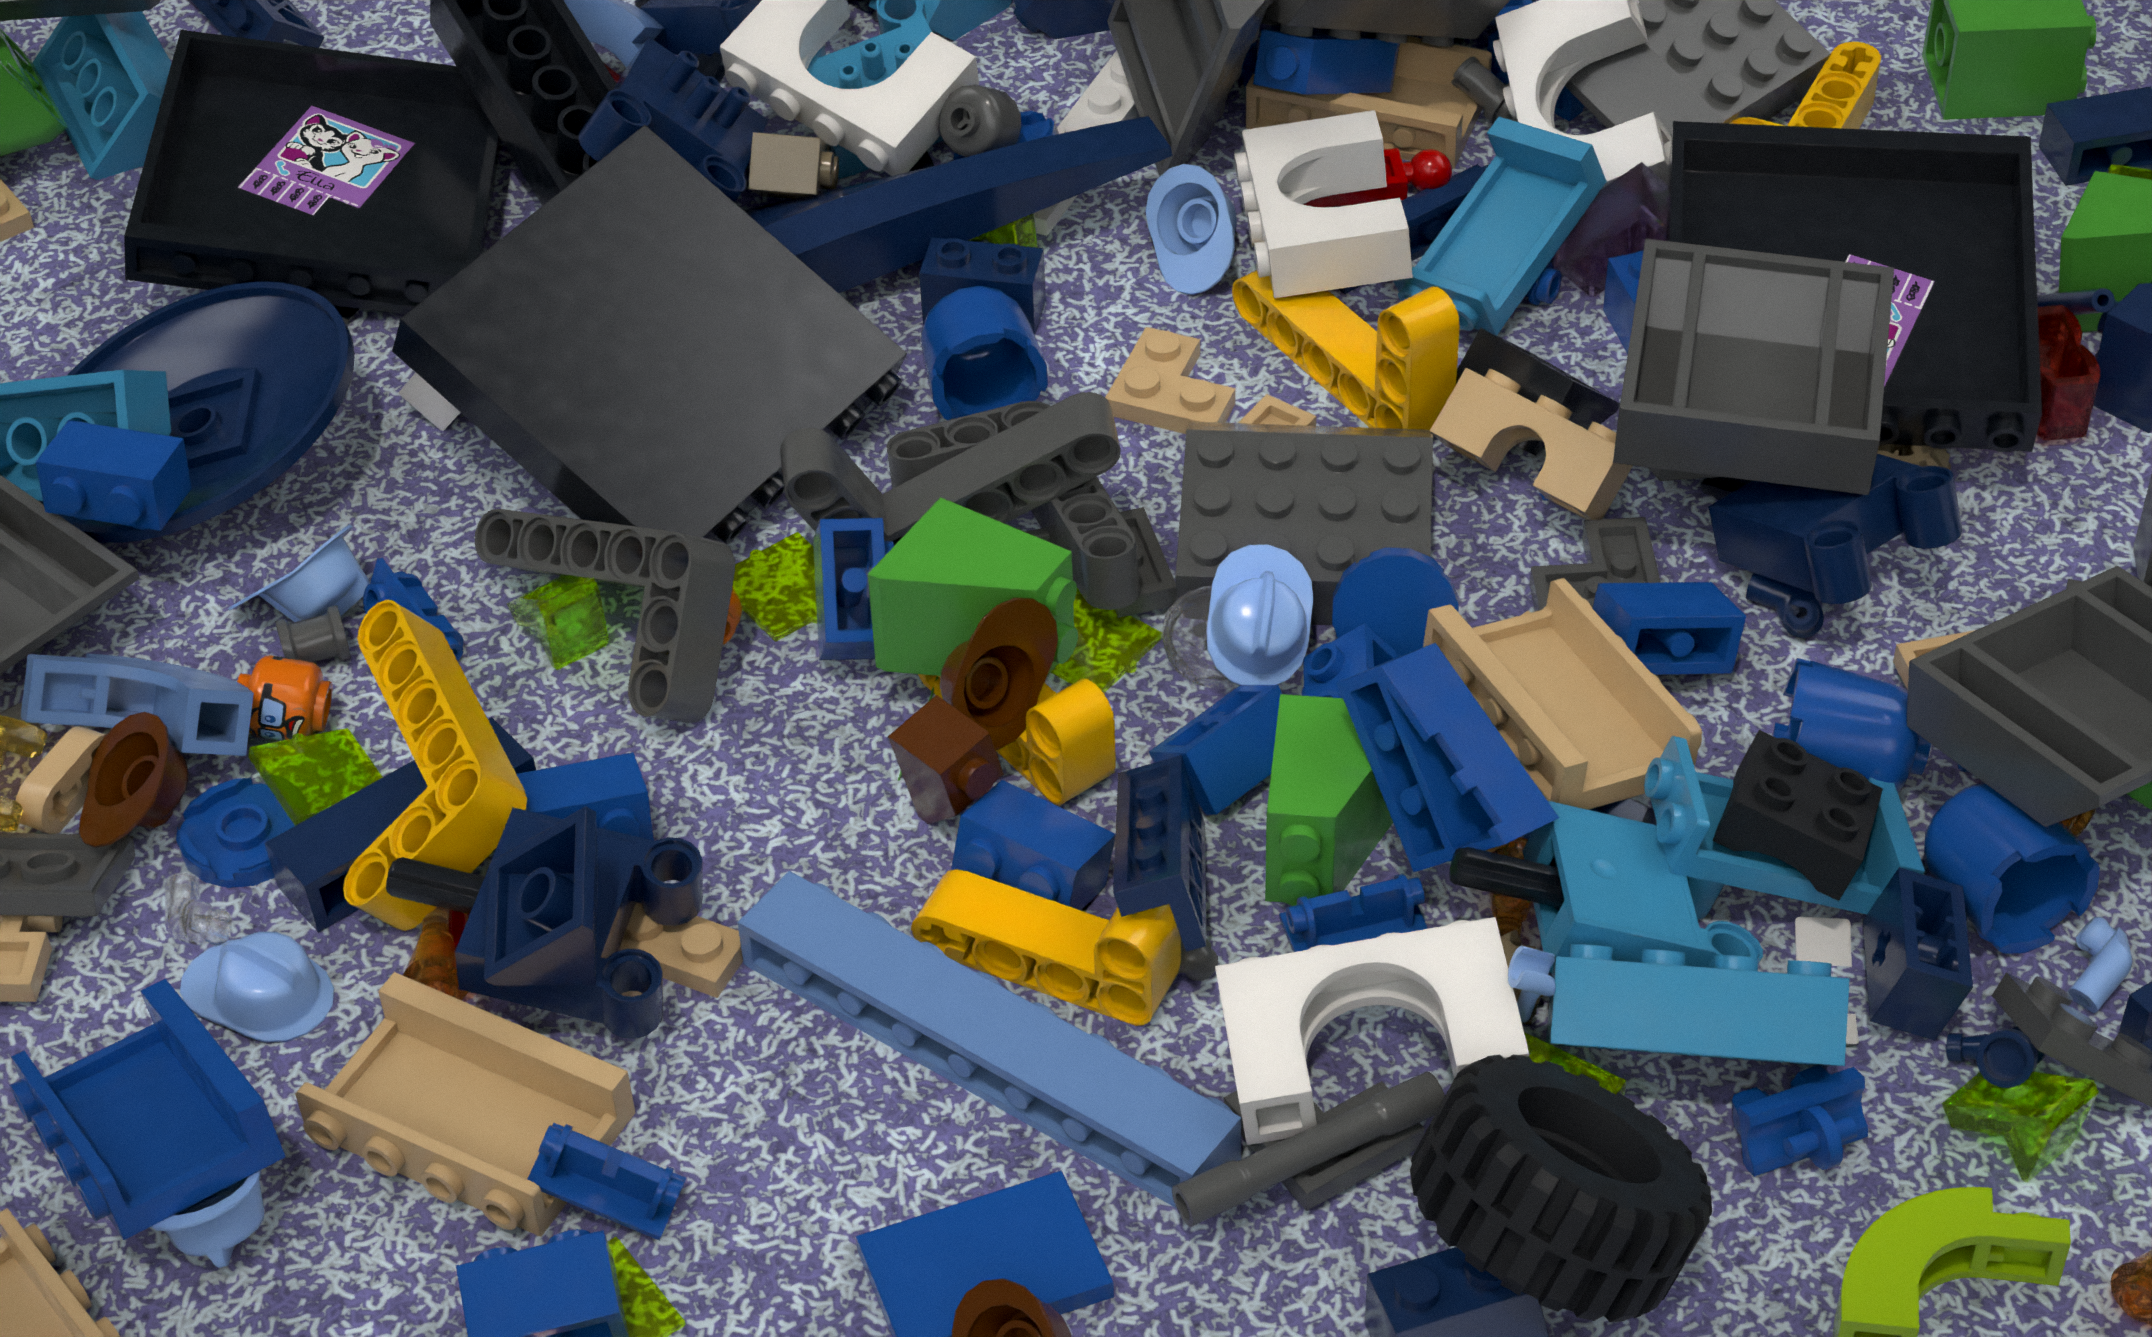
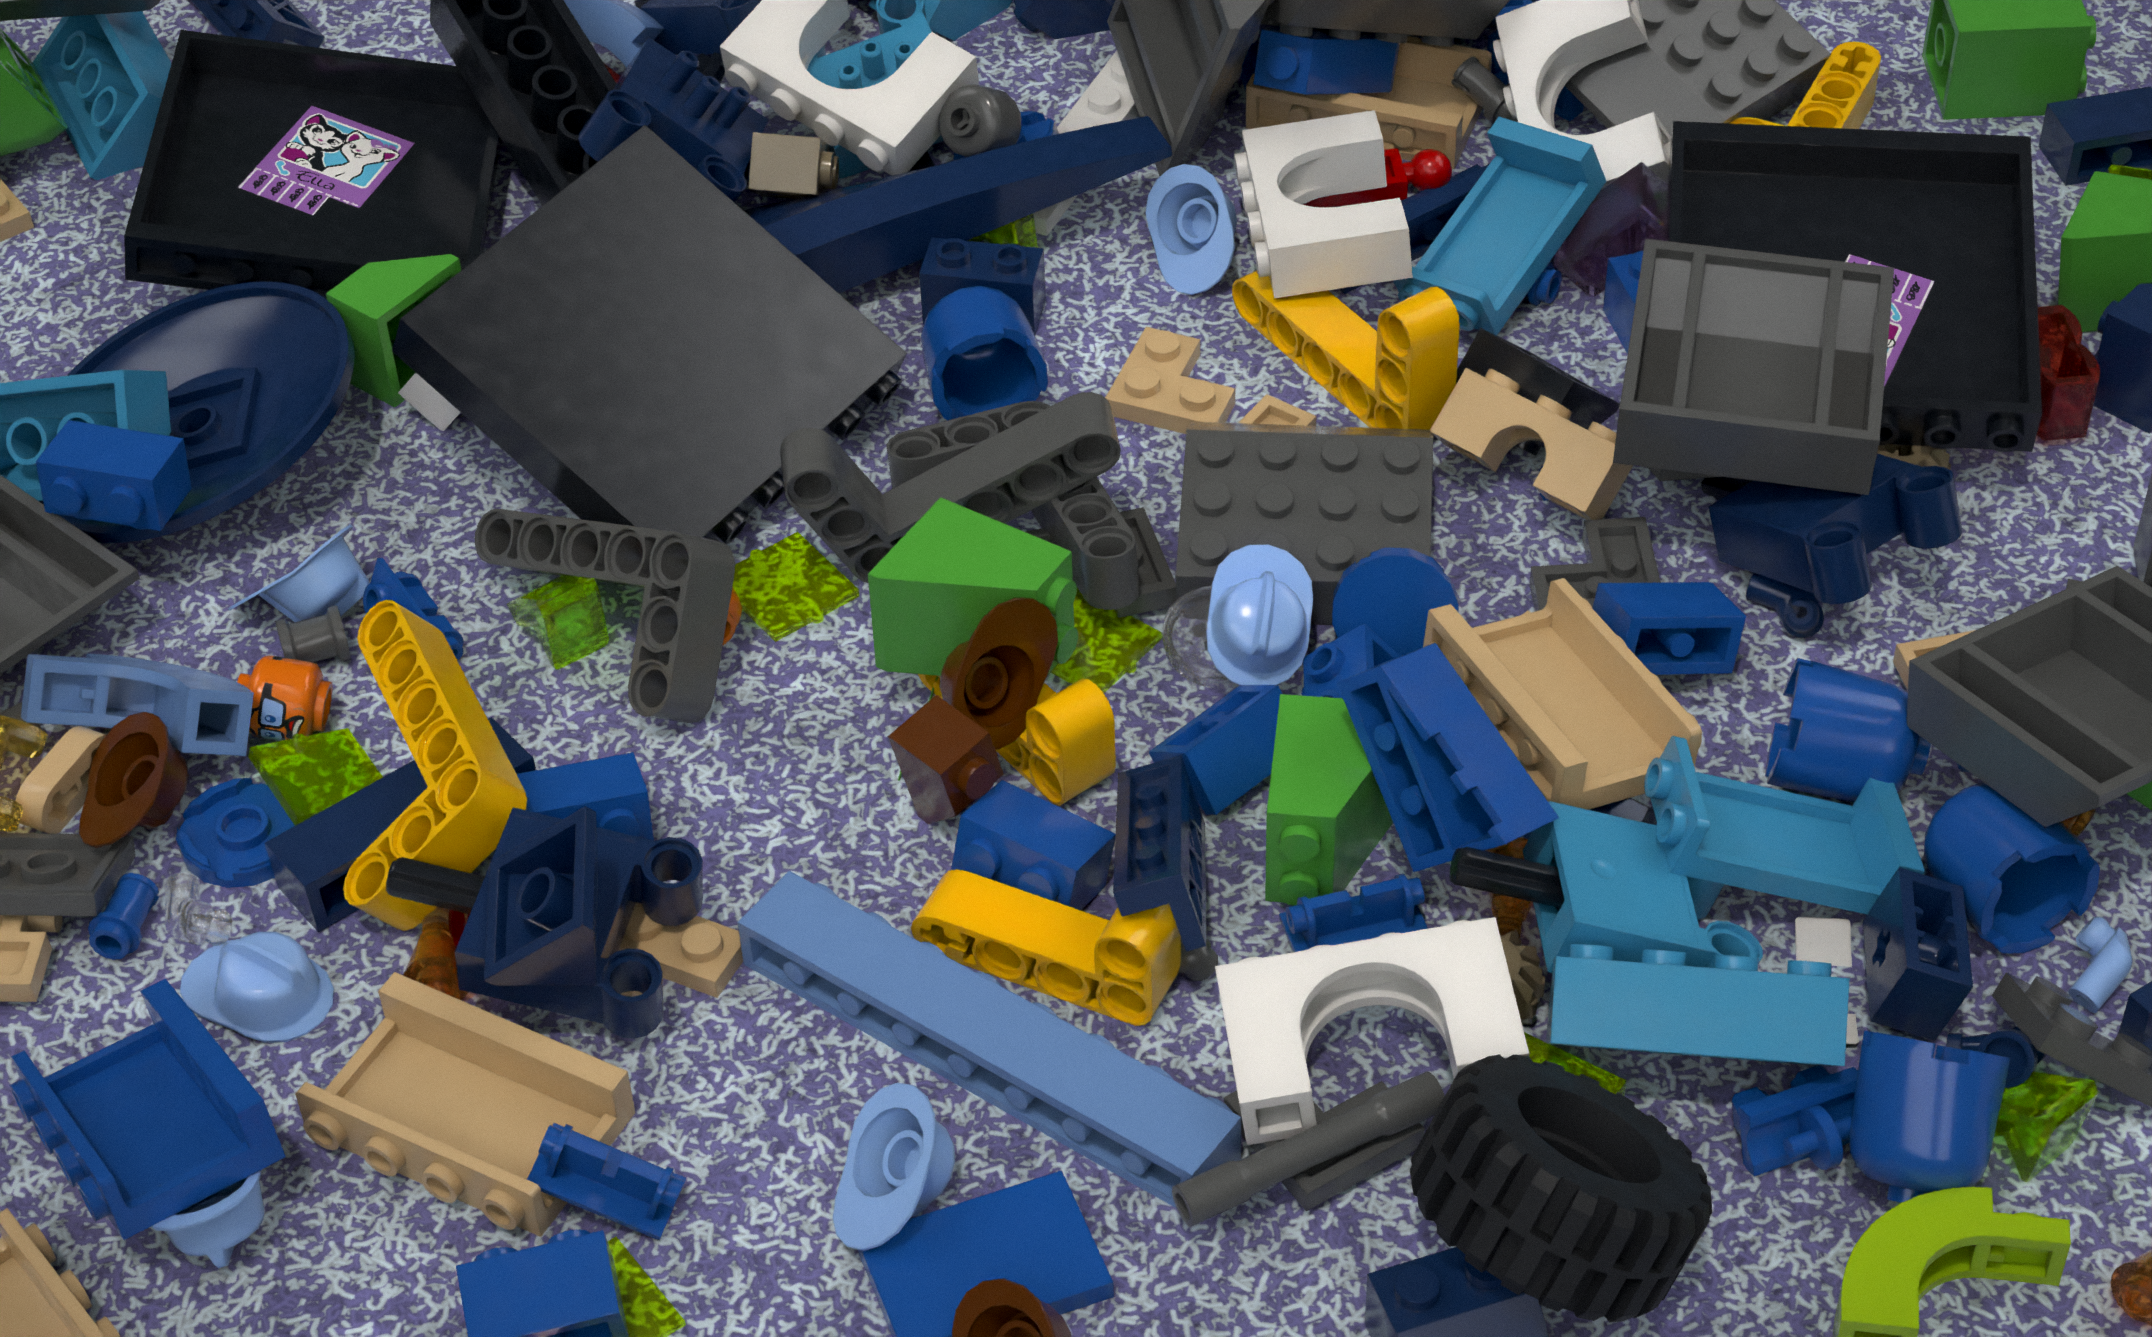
(118, 927): none -> blue pin
(372, 307): none -> bright green slope
(842, 559): blue brick -> none
(892, 1168): none -> light blue piece
(1529, 973): light blue hand -> none
(1800, 812): black brick -> none
(1924, 1118): none -> blue cylinder
(2081, 301): dark blue piece -> none

